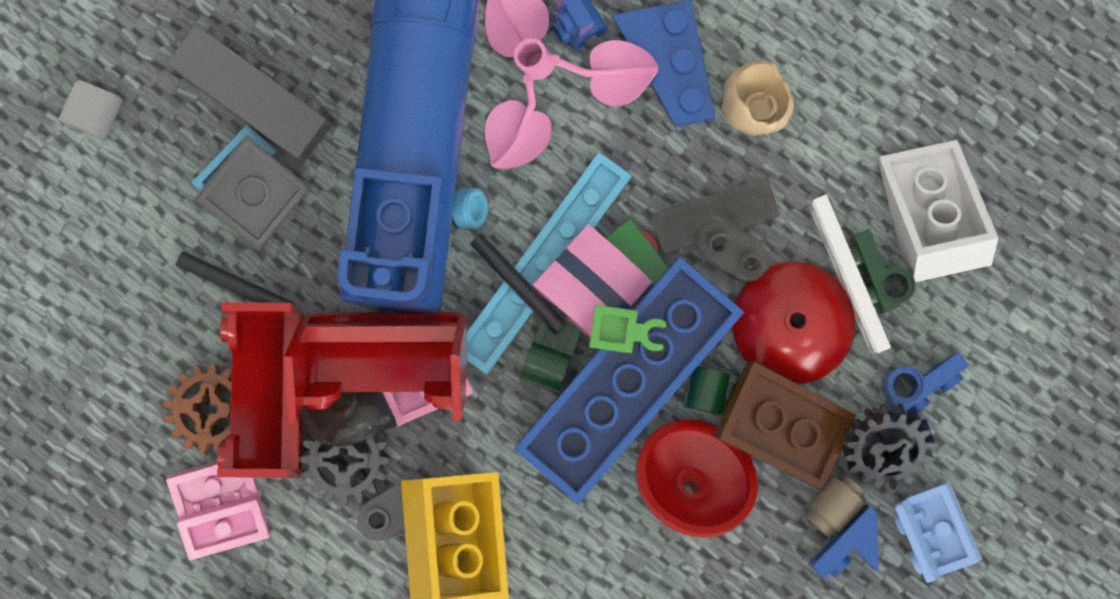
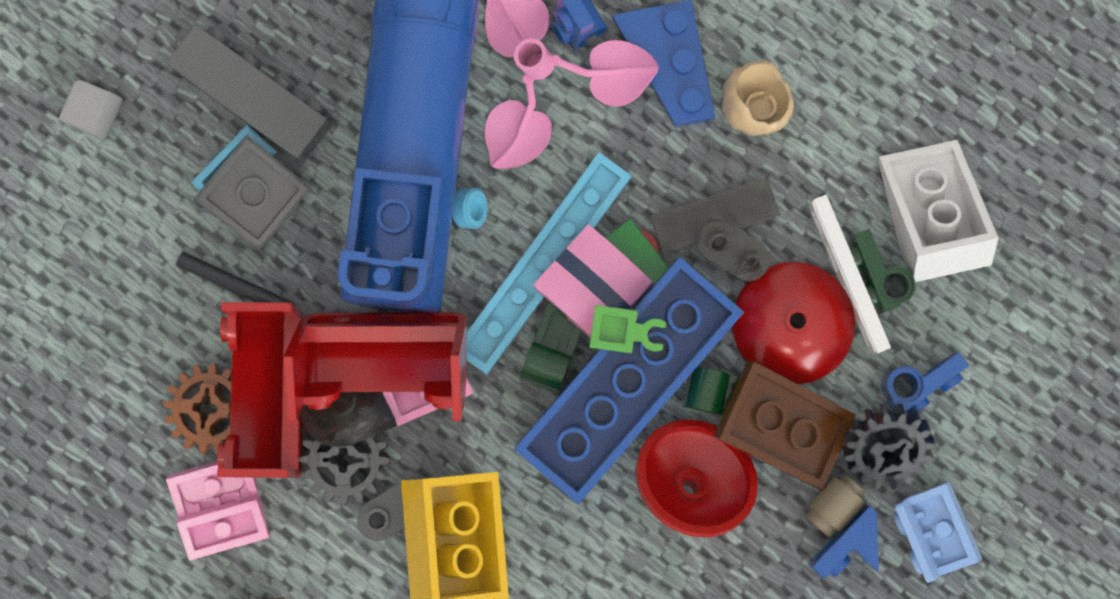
(518, 283): black bar -> none

